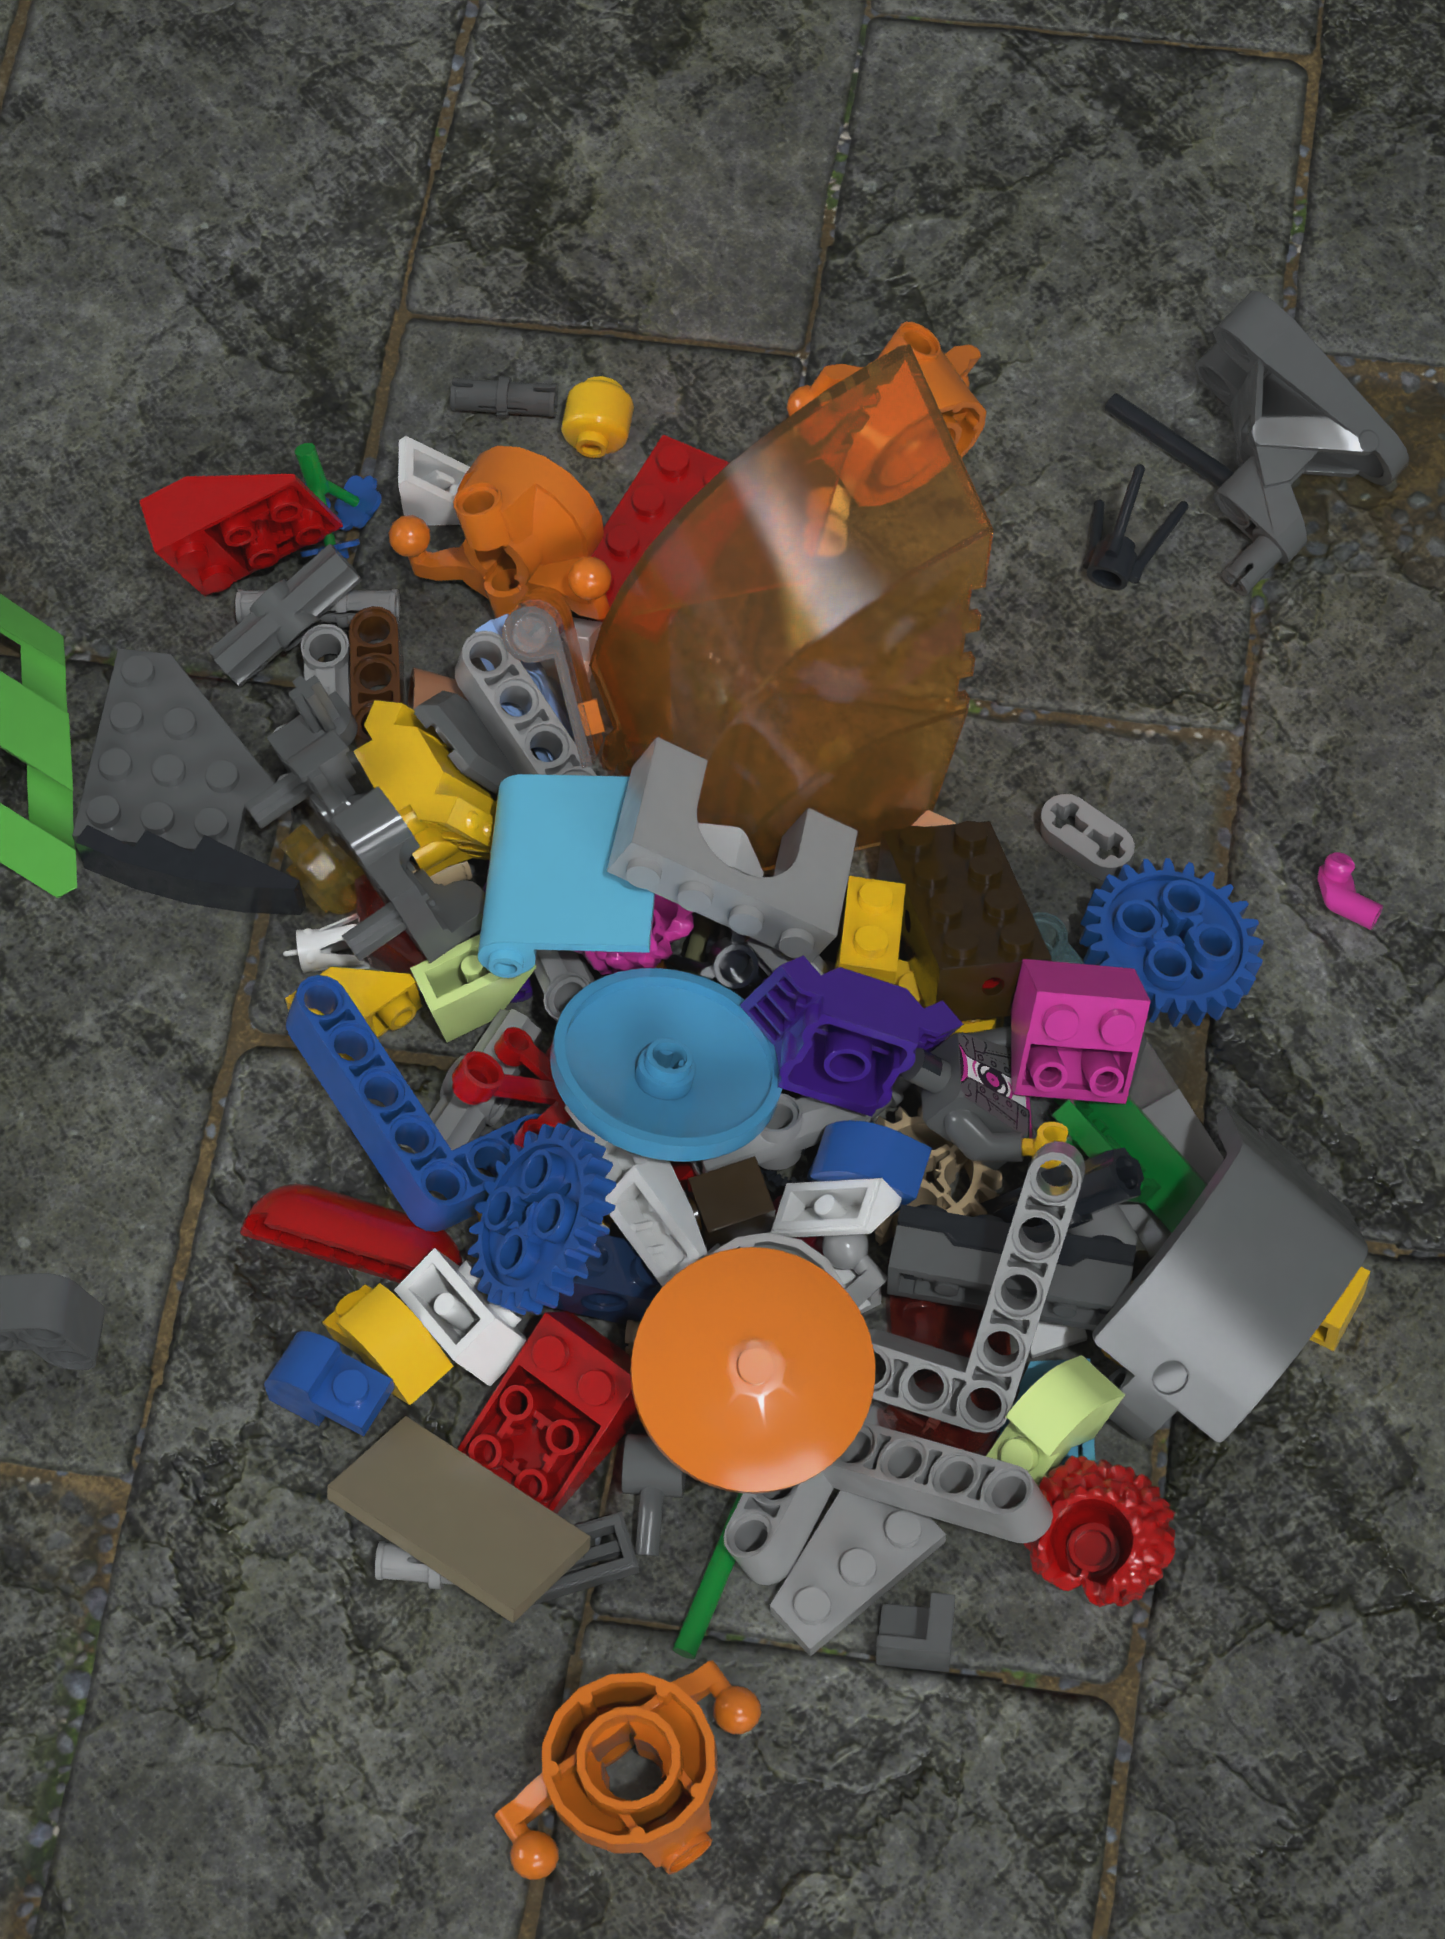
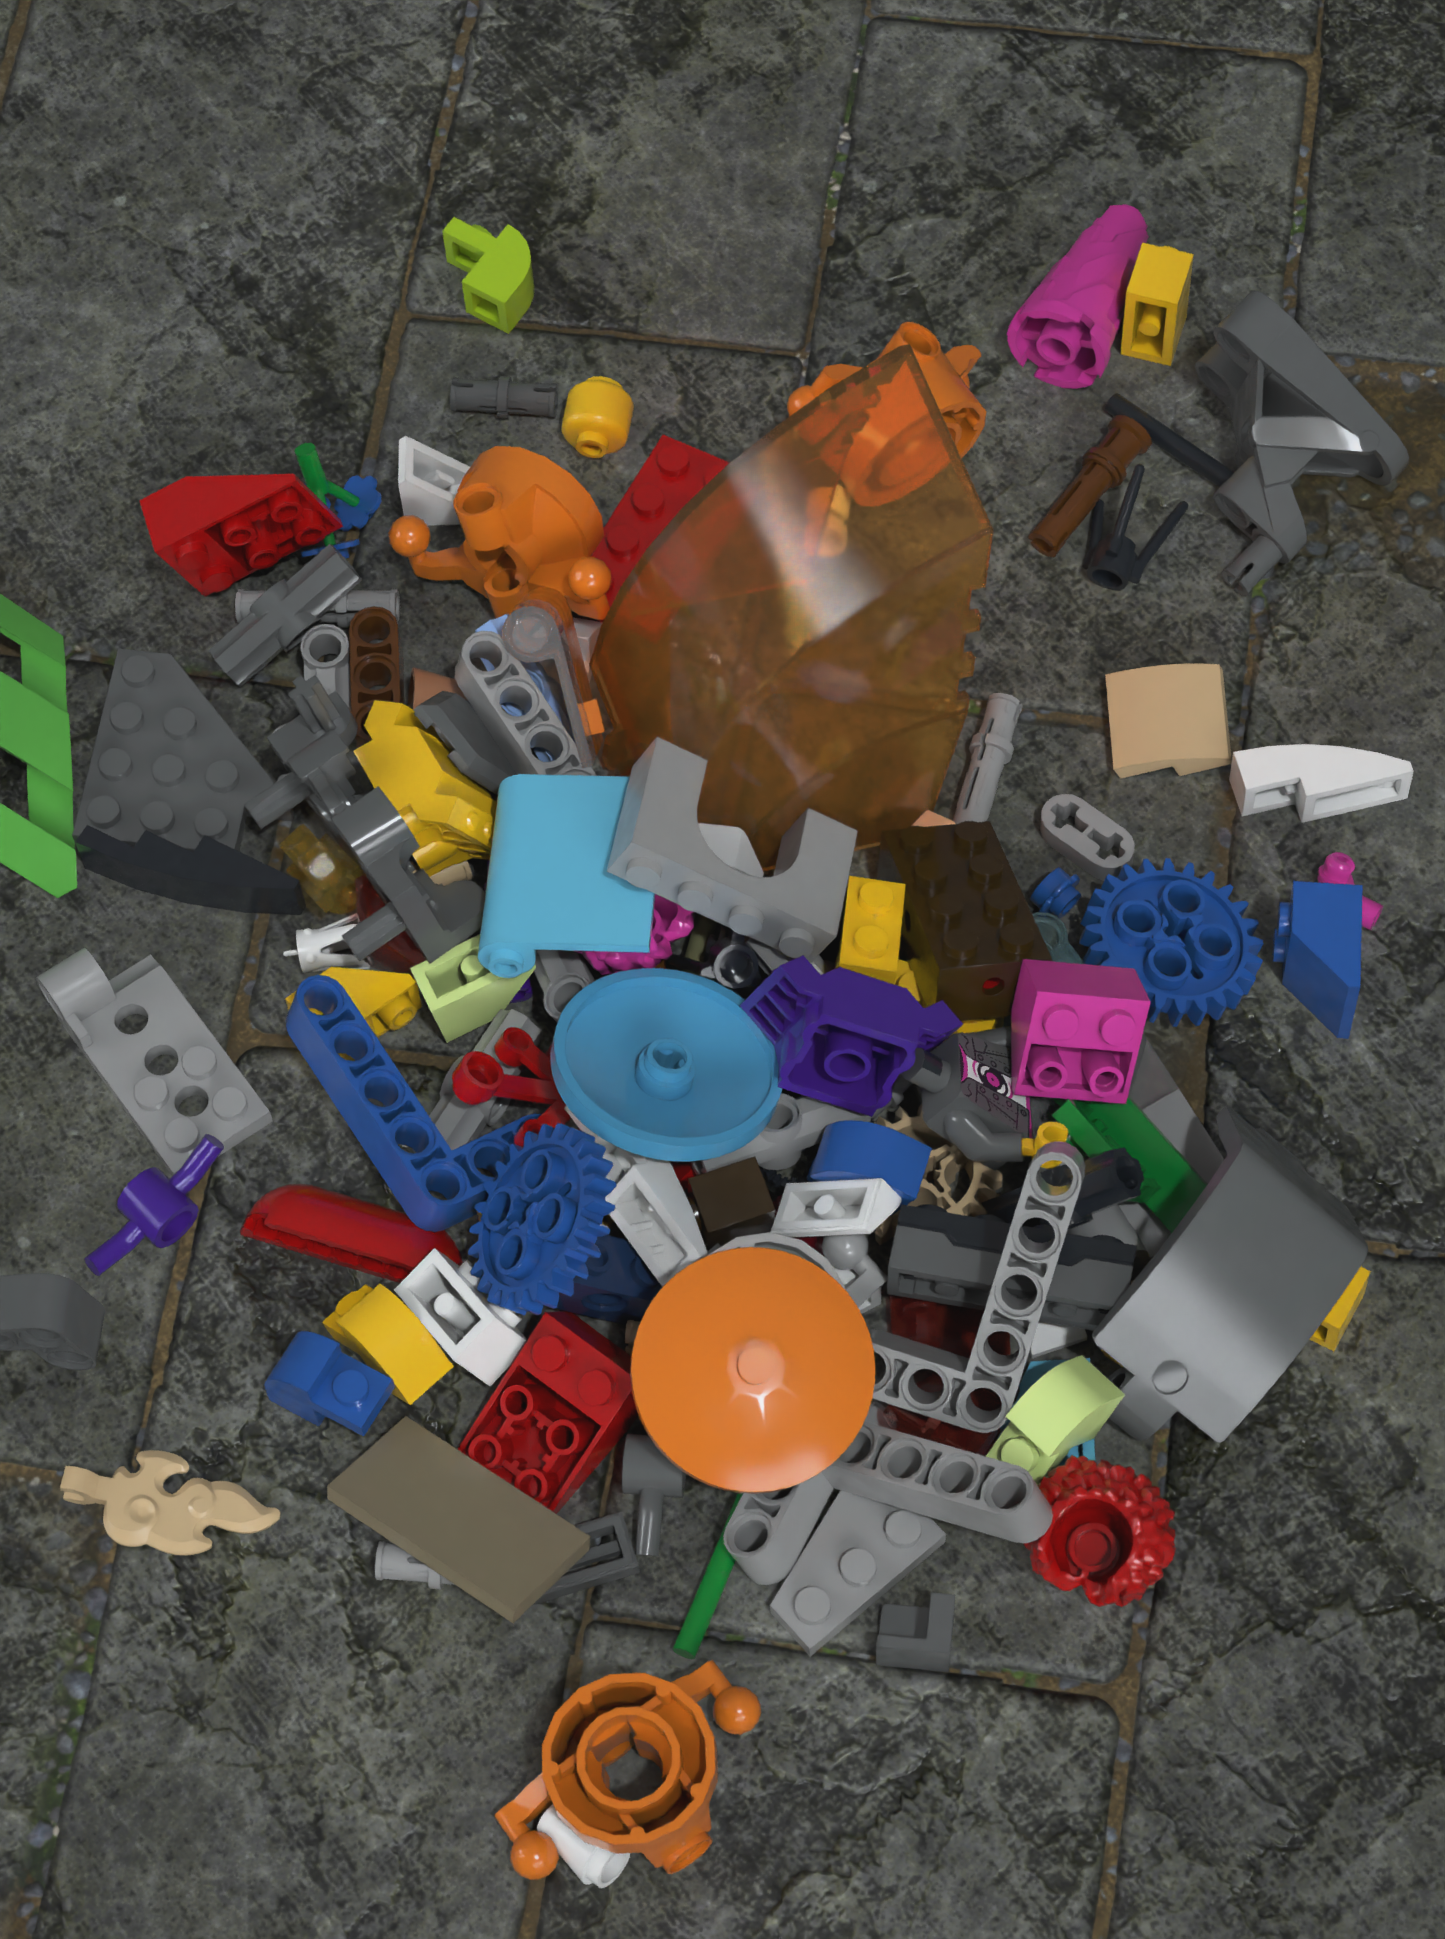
(91, 1014): none -> light grey hinge
(145, 1514): none -> tan piece
(156, 1207): none -> dark purple piece
(498, 270): none -> lime brick
(586, 1861): none -> white cone
(989, 751): none -> light grey pin
(1056, 893): none -> blue plate
(1079, 304): none -> dark pink cone
(1102, 469): none -> reddish brown pin
(1156, 303): none -> yellow brick
(1168, 719): none -> tan slope
(1316, 779): none -> white slope
(1321, 950): none -> blue slope

